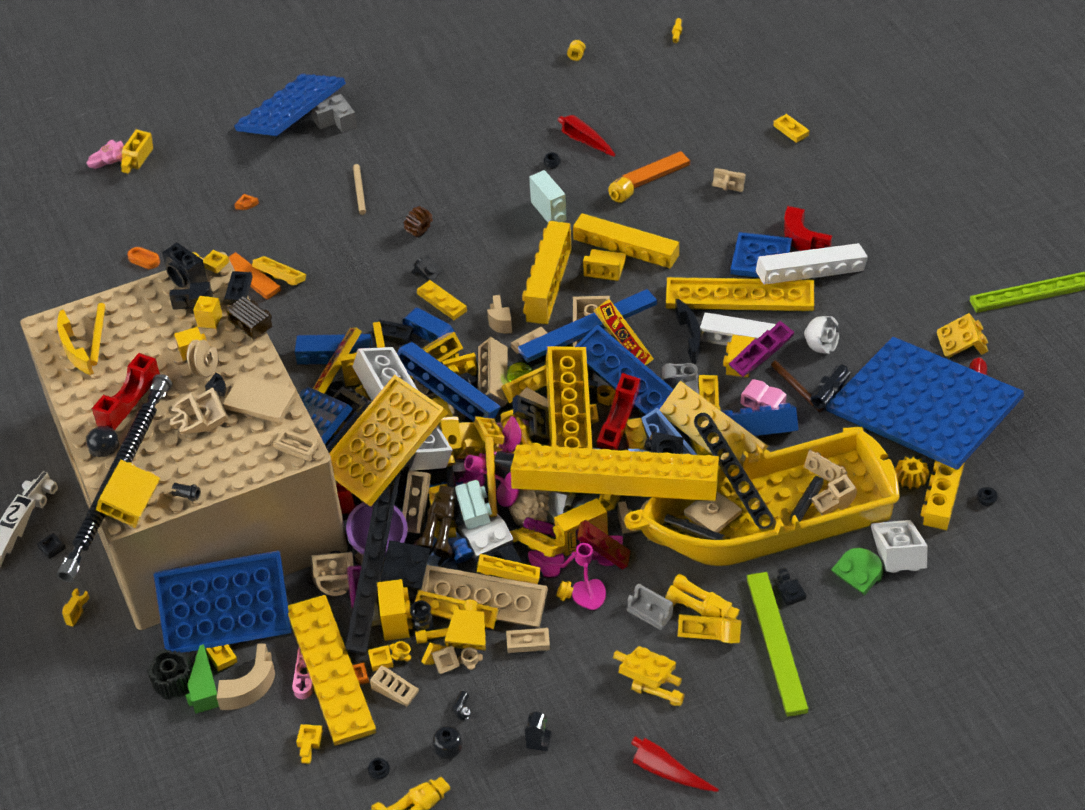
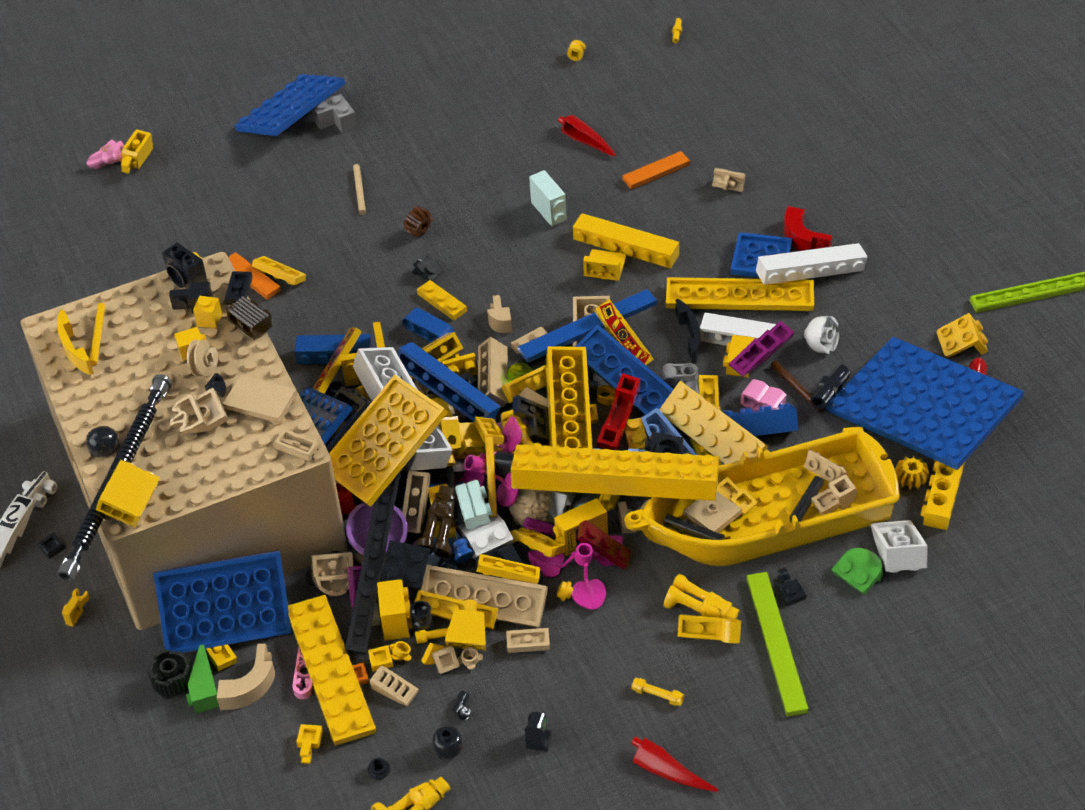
(138, 380): red arch -> none
(143, 258): orange tile -> none
(191, 492): black pin -> none
(215, 261): yellow plate -> none
(246, 202): orange tile -> none
(395, 332): black plate -> none
(547, 272): yellow brick -> none
(552, 160): black plate -> none
(621, 189): yellow head -> none
(647, 667): yellow plate -> none
(650, 607): light grey hinge -> none
(728, 466): black beam -> none
(791, 128): yellow plate -> none
(987, 496): black plate -> none

